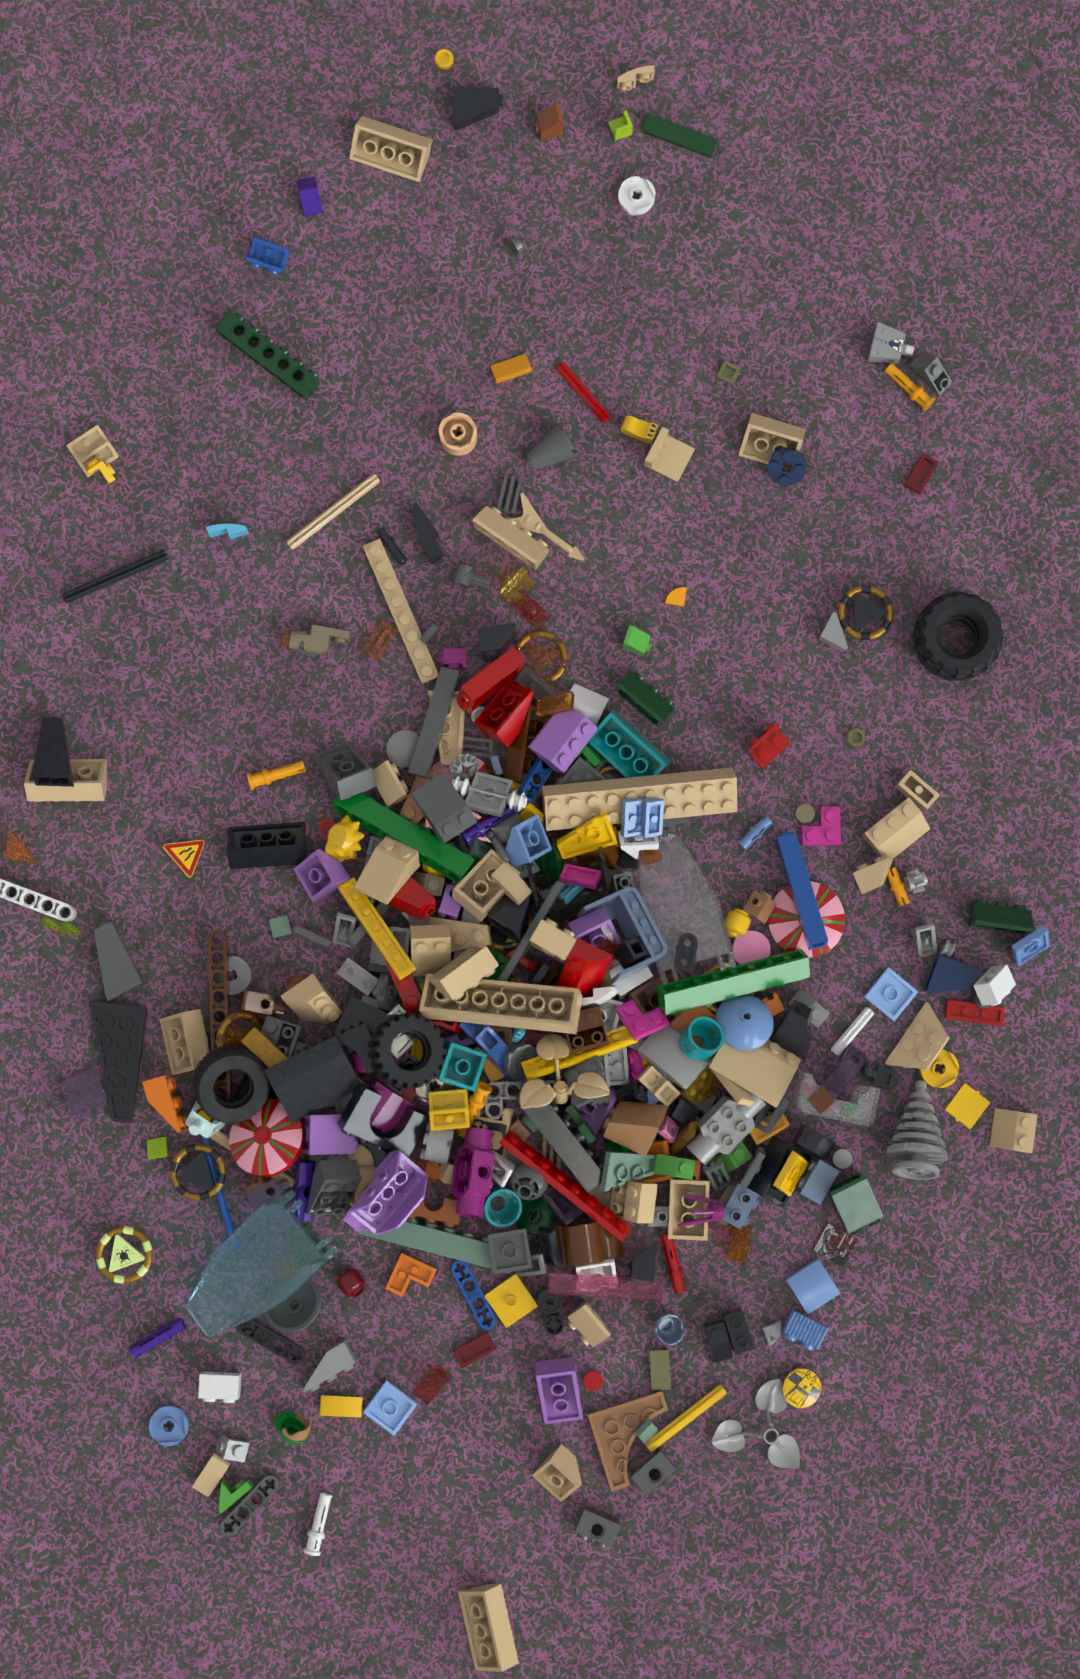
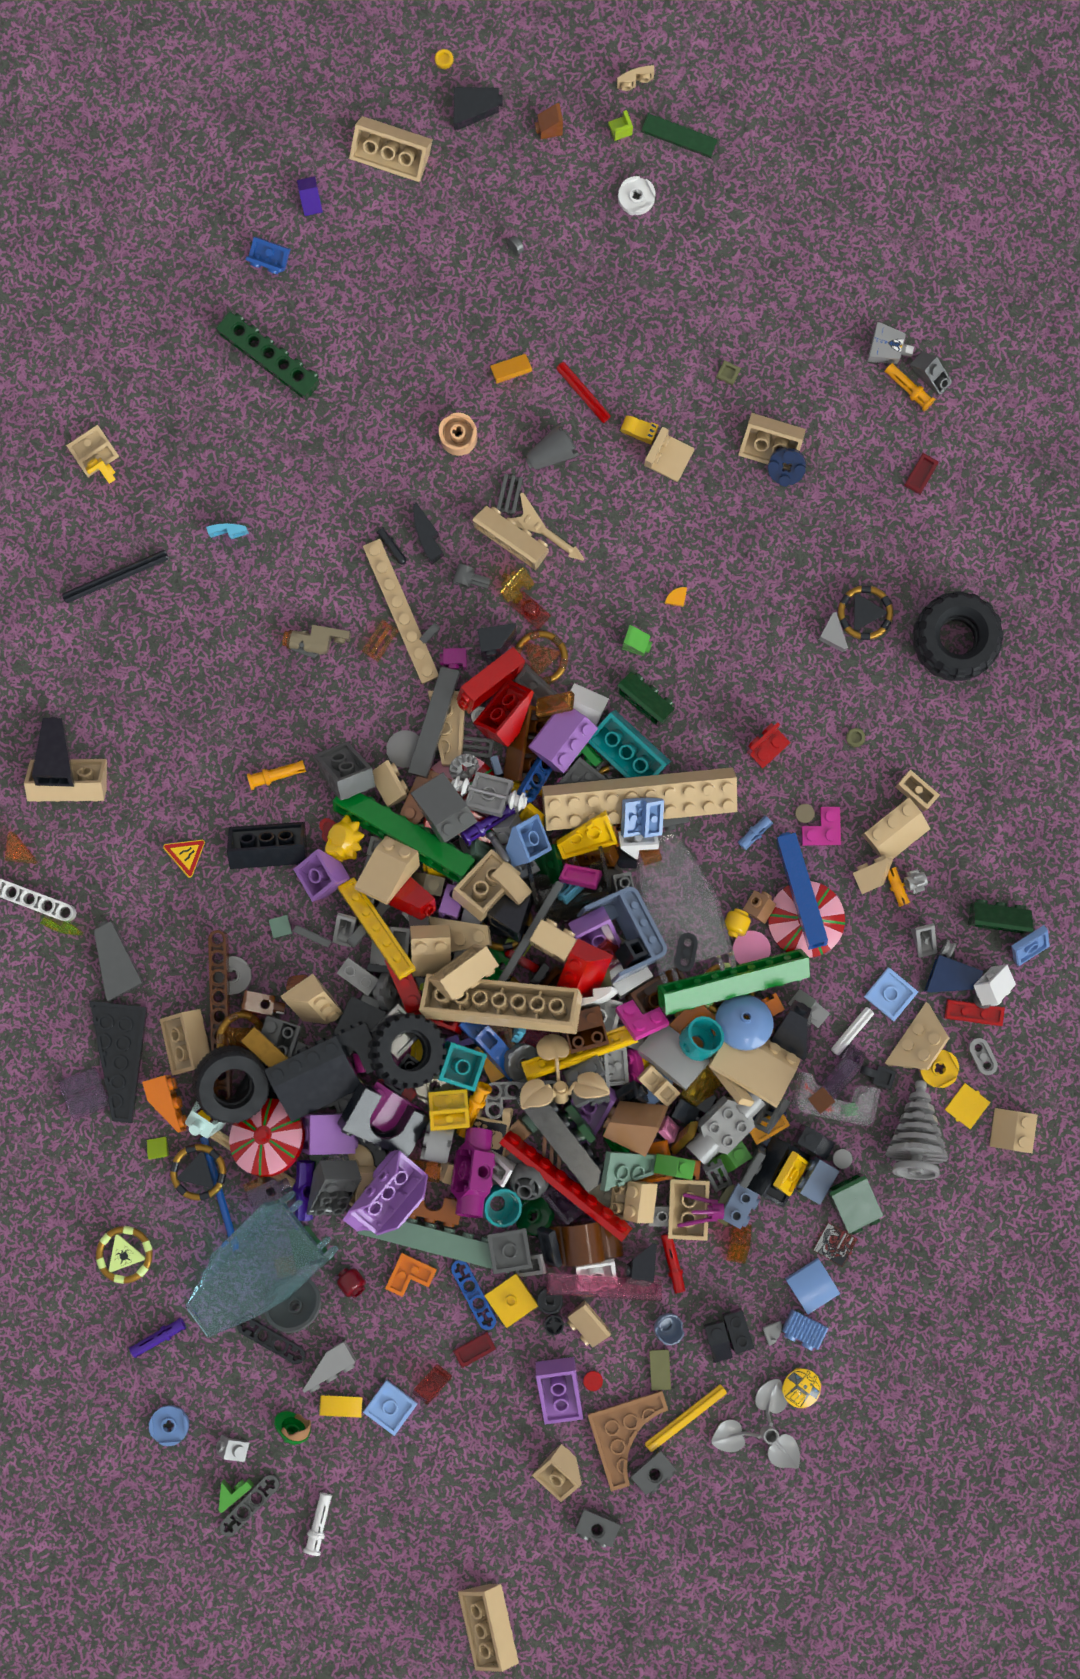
(210, 1475): tan slope -> none
(219, 1386): white brick -> none
(333, 511): tan axle -> none
(646, 1431): sand green tile -> none
(982, 1056): none -> light grey plate

